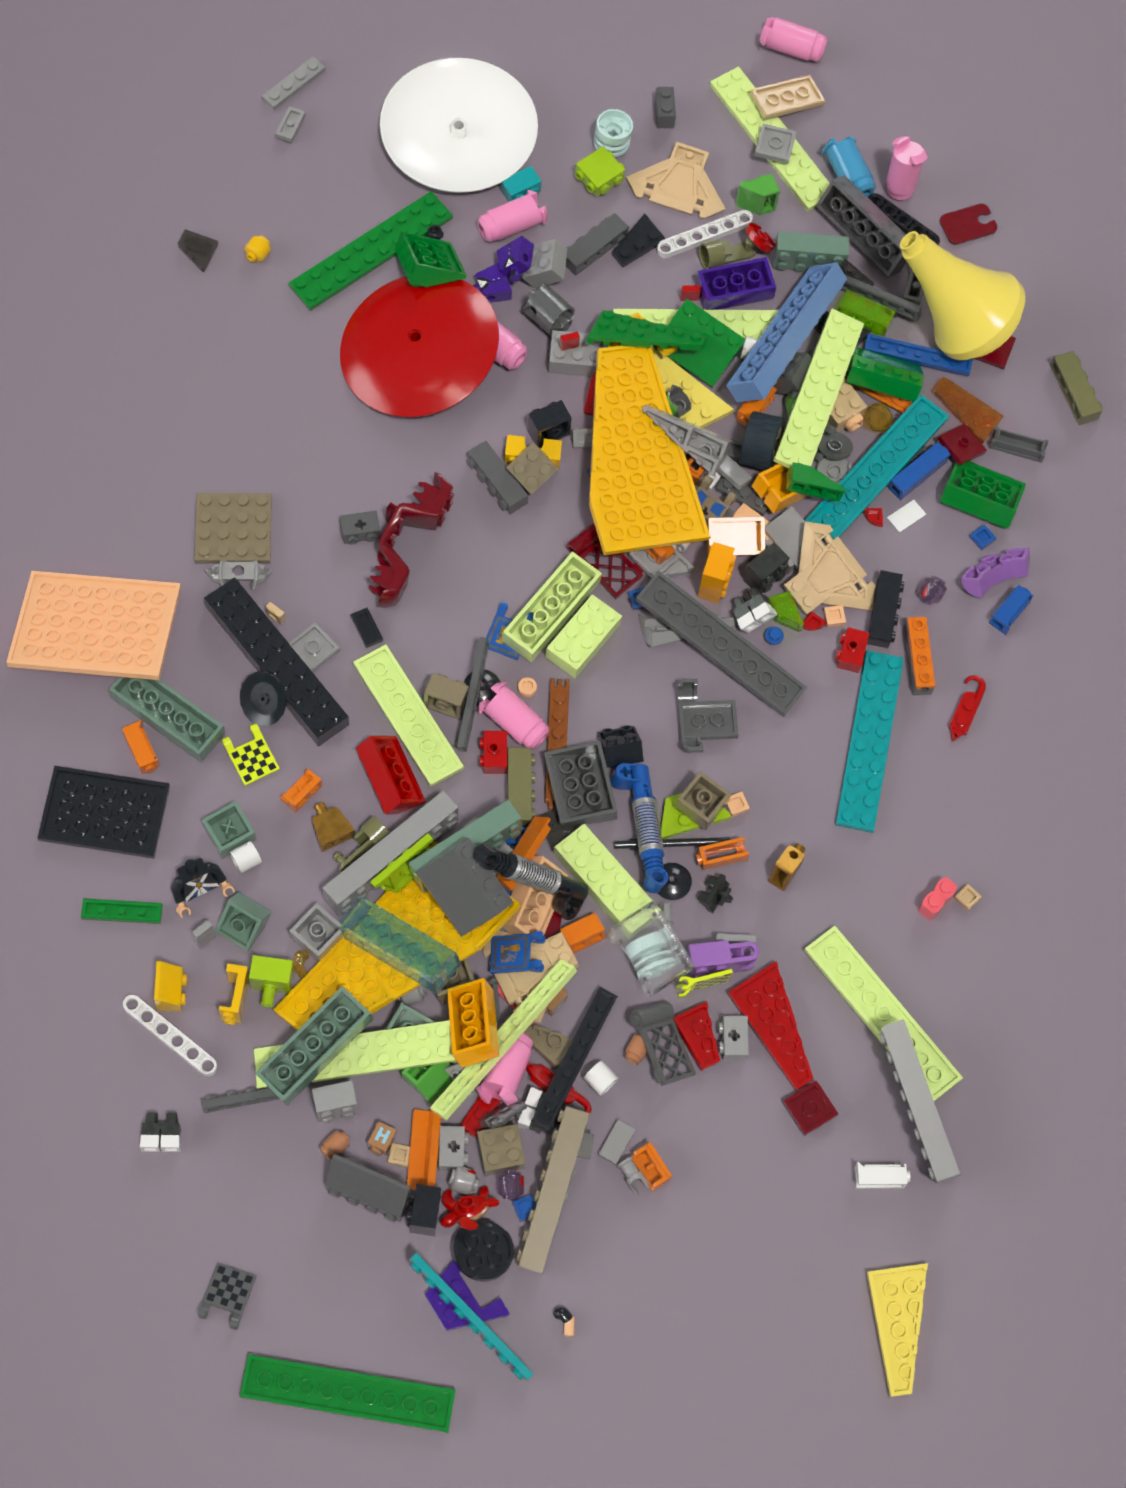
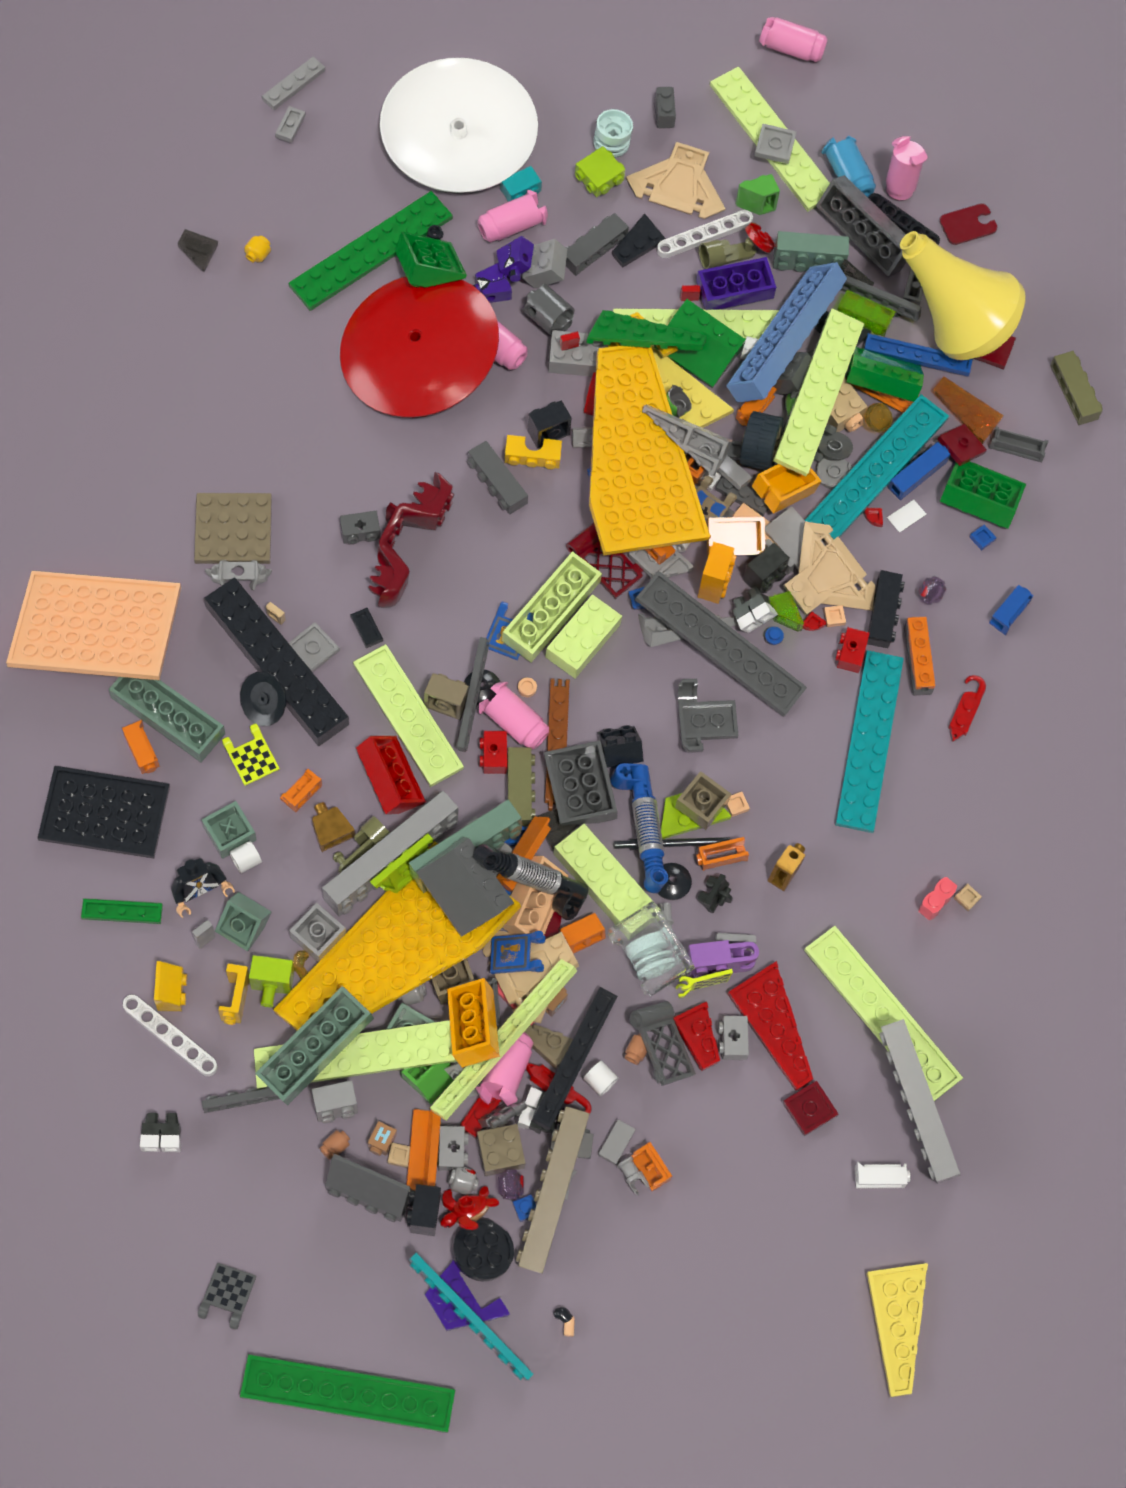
(400, 945): clear light blue brick -> none
(532, 467): dark tan brick -> none
(787, 97): tan tile -> none
(811, 482): green slope -> none
(996, 569): medium lavender brick -> none

